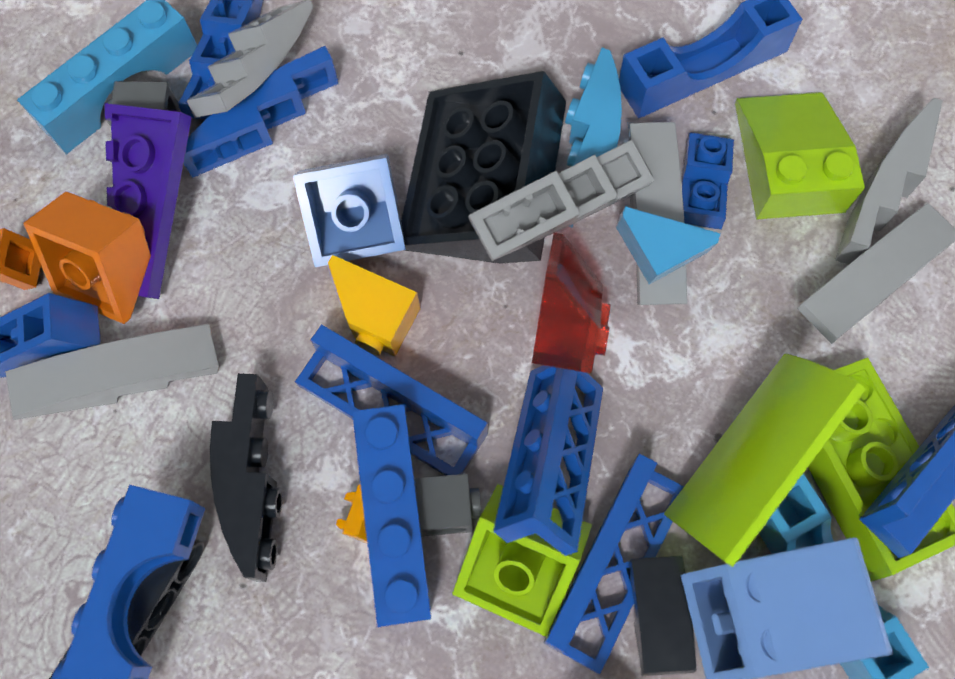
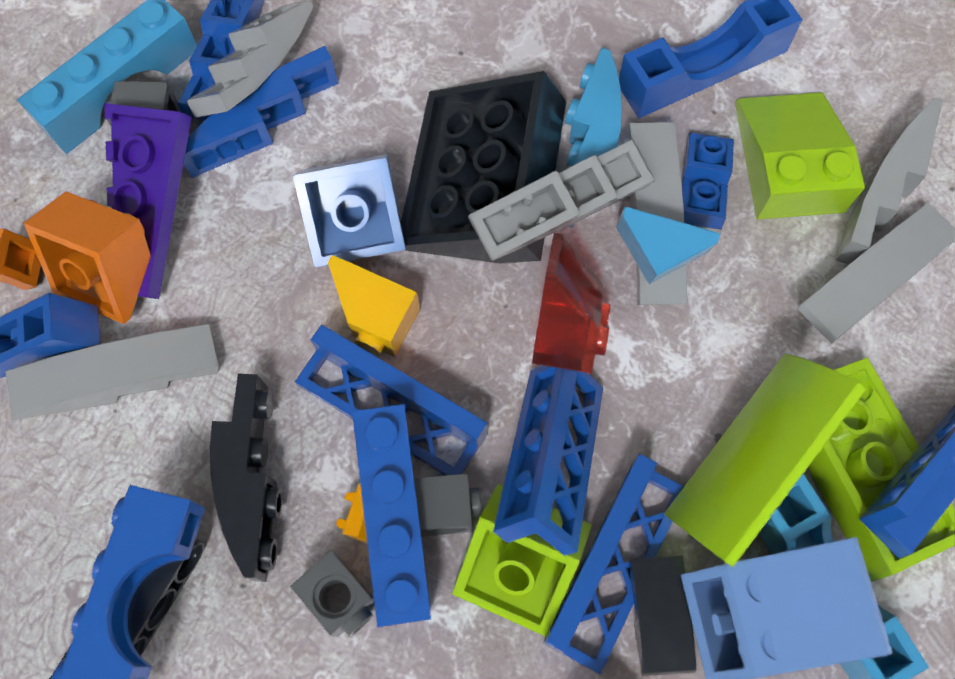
(316, 583): none -> dark grey brick

